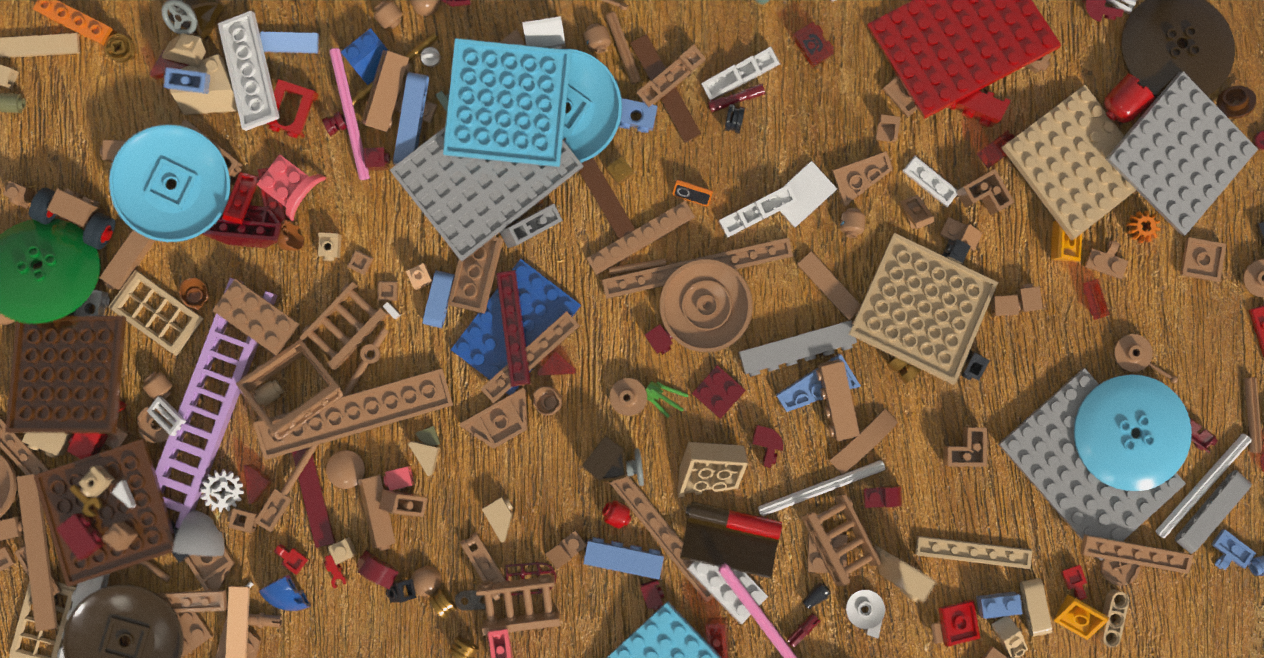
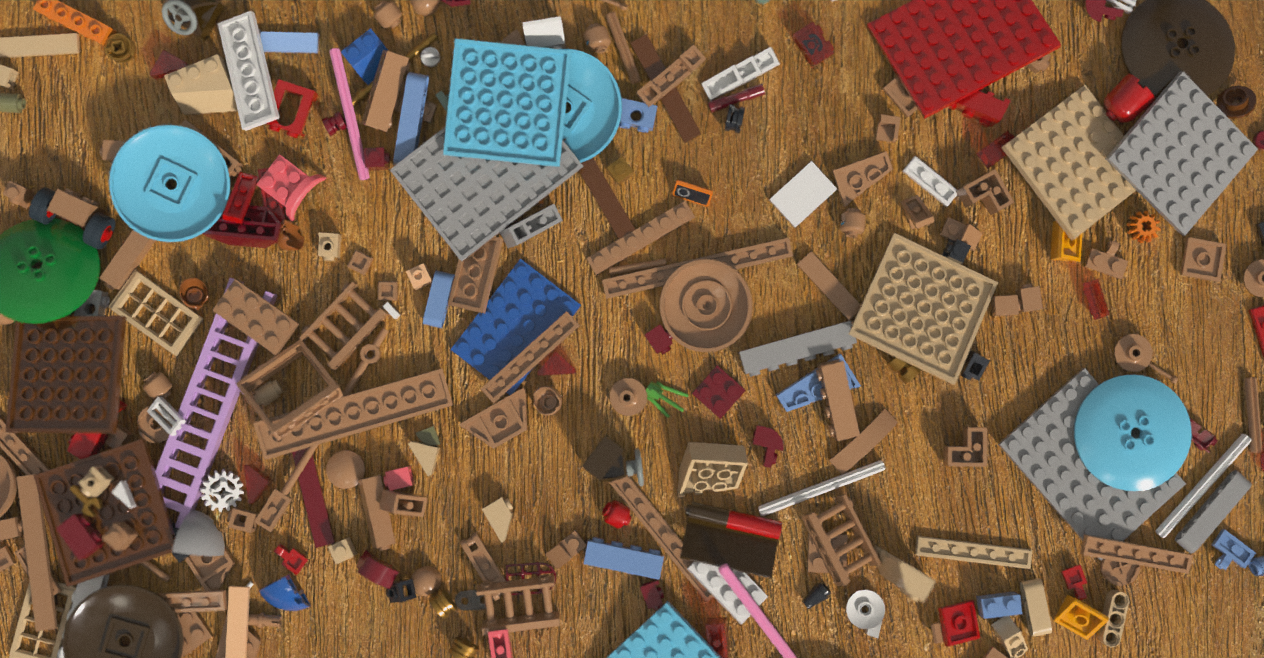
(53, 443): tan brick -> none
(185, 49): tan slope -> none
(187, 81): medium blue brick -> none
(336, 571): red plate -> none
(513, 328): dark red tile -> none
(757, 211): white slope -> none
(803, 630): dark red axle -> none
(883, 496): dark red brick -> none

